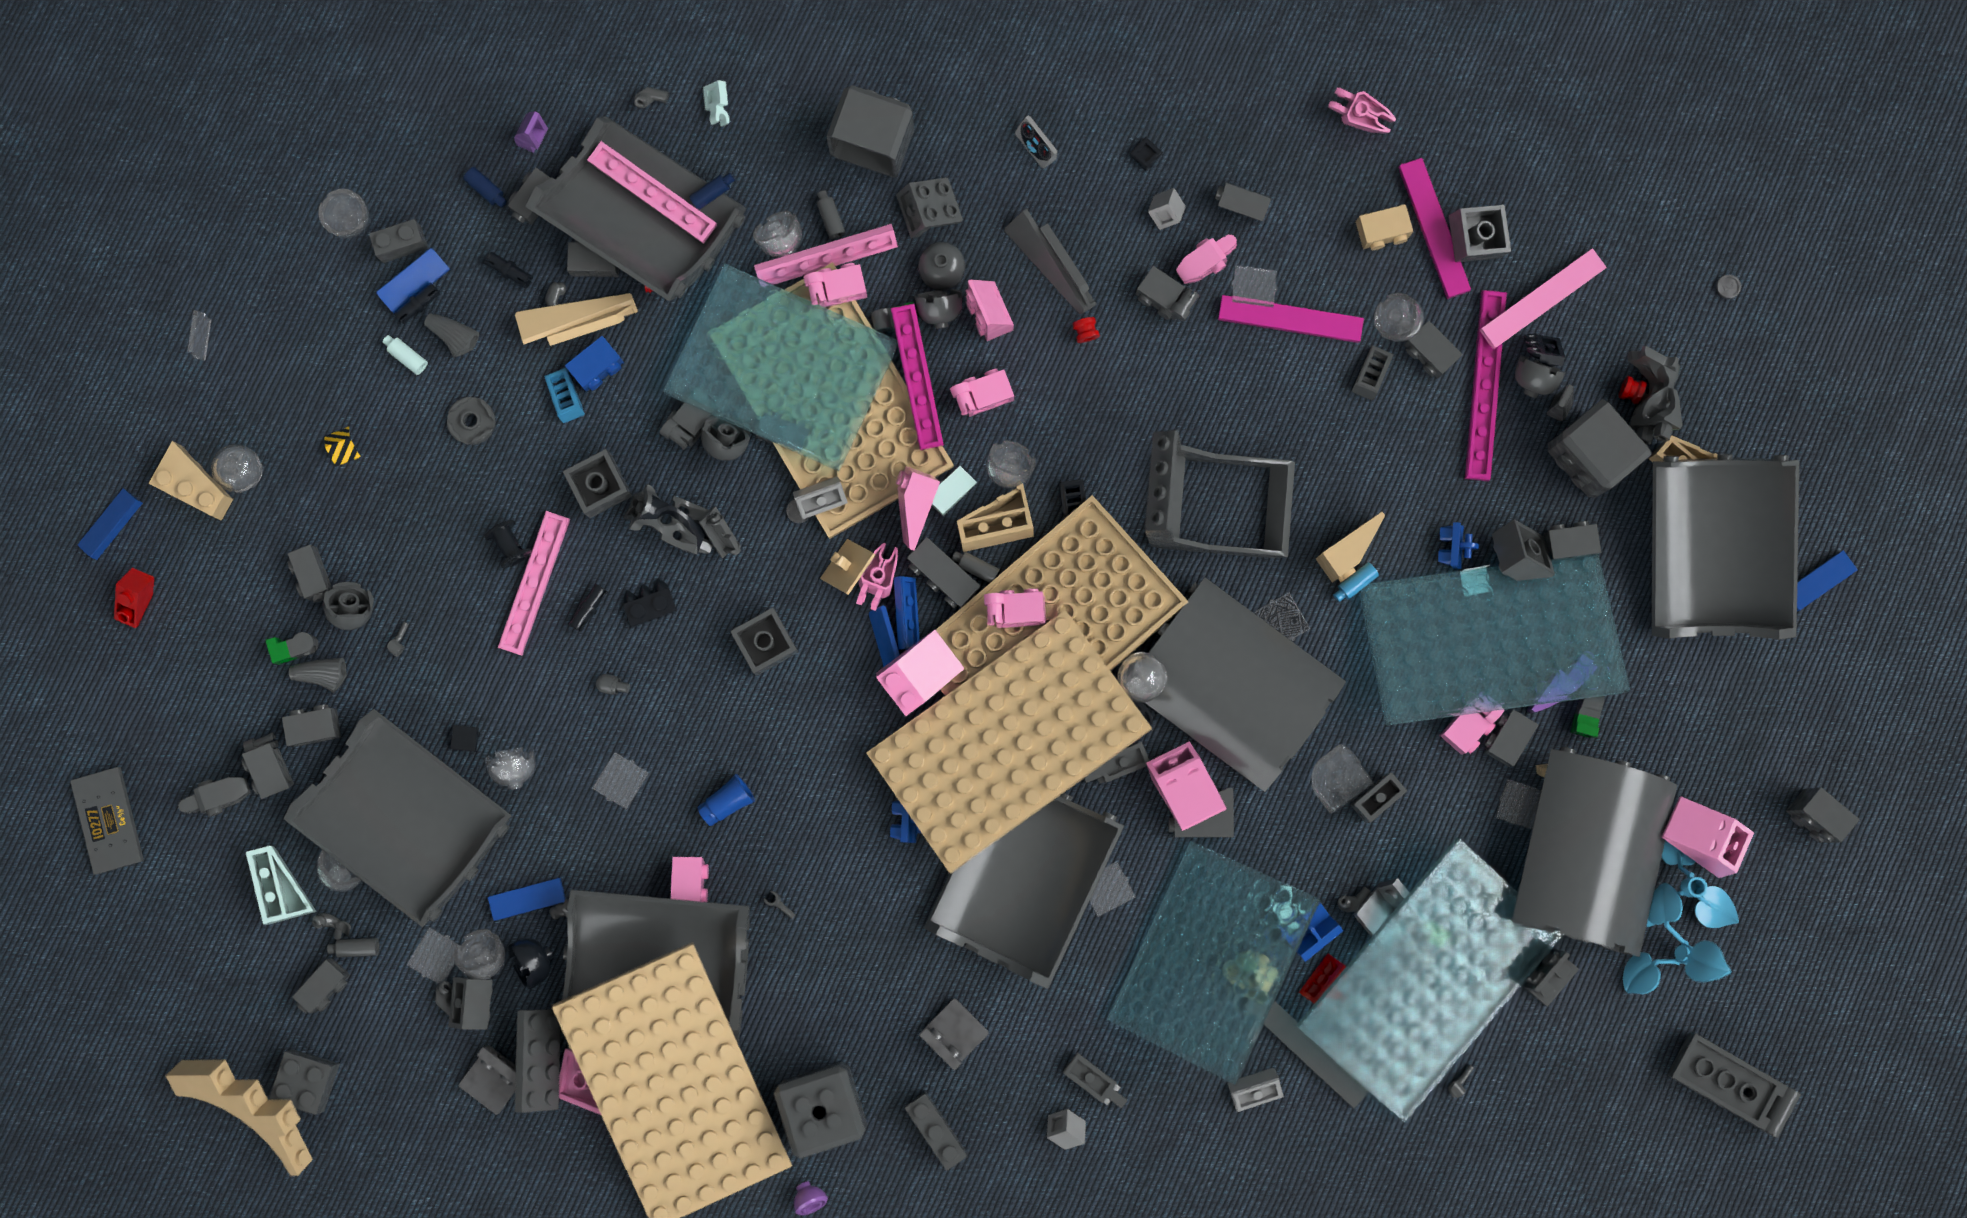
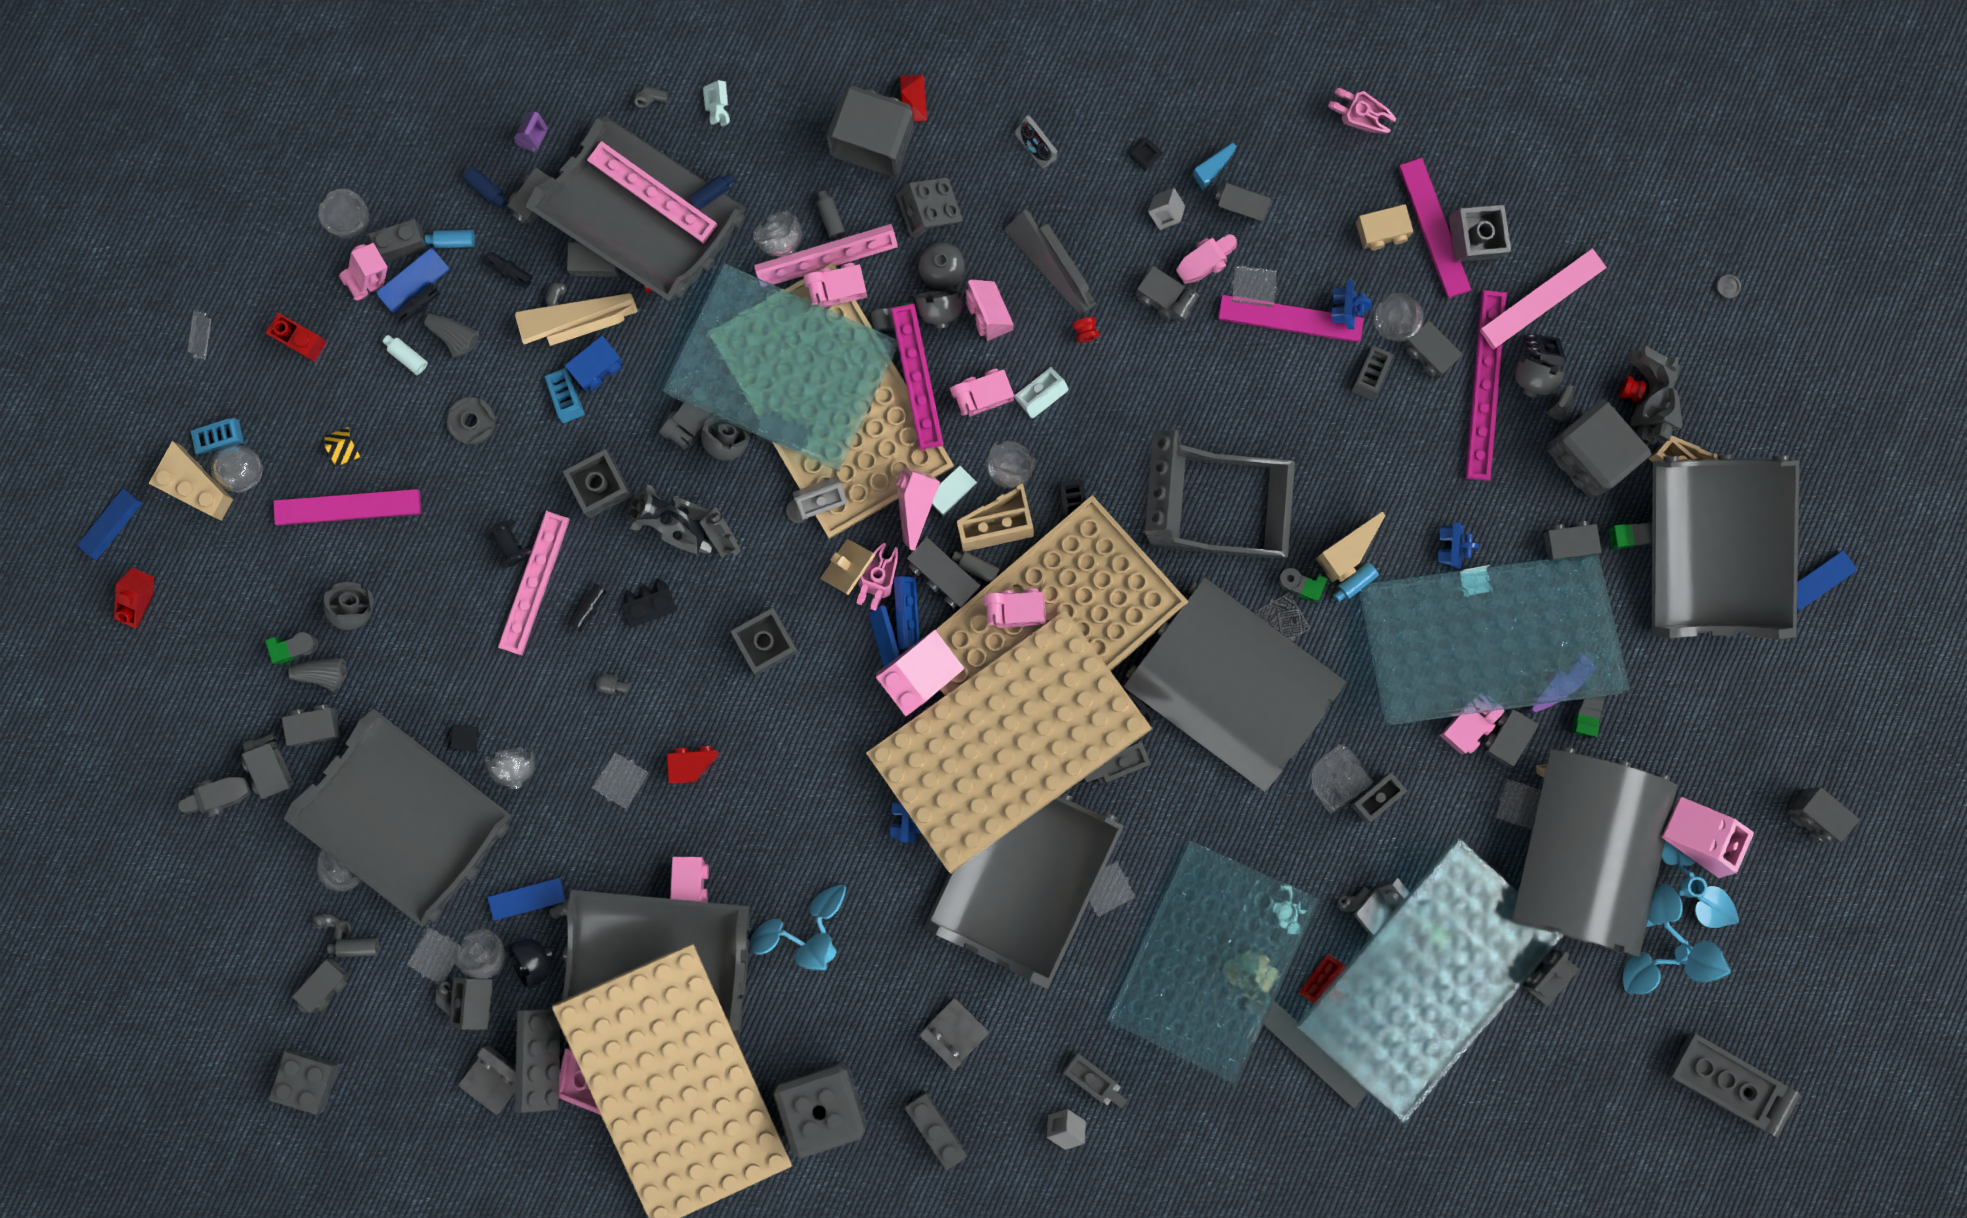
(107, 820): dark grey tile -> none
(235, 431): none -> dark azure slope
(246, 1100): tan arch -> none
(276, 887): light aqua wedge -> none
(296, 337): none -> red slope
(310, 573): dark grey brick -> none
(347, 507): none -> dark pink tile
(364, 271): none -> bright pink hinge
(394, 646): dark grey hand -> none
(451, 238): none -> dark azure cylinder
(690, 766): none -> red slope
(726, 801): blue plant -> none
(780, 905): dark grey hand -> none
(808, 1199): medium lavender brick -> none
(818, 949): none -> medium azure plant
(914, 94): none -> red slope
(1041, 392): none -> light aqua slope
(1142, 677): clear cylinder -> none
(1185, 786): bright pink slope -> none
(1210, 168): none -> dark azure slope
(1216, 826): dark grey slope -> none
(1256, 1089): light grey slope -> none
(1299, 585): none -> leg
(1319, 933): blue panel -> none
(1352, 305): none -> blue hips
(1455, 1087): dark grey hand -> none
(1522, 552): dark grey slope -> none
(1630, 535): none -> leg

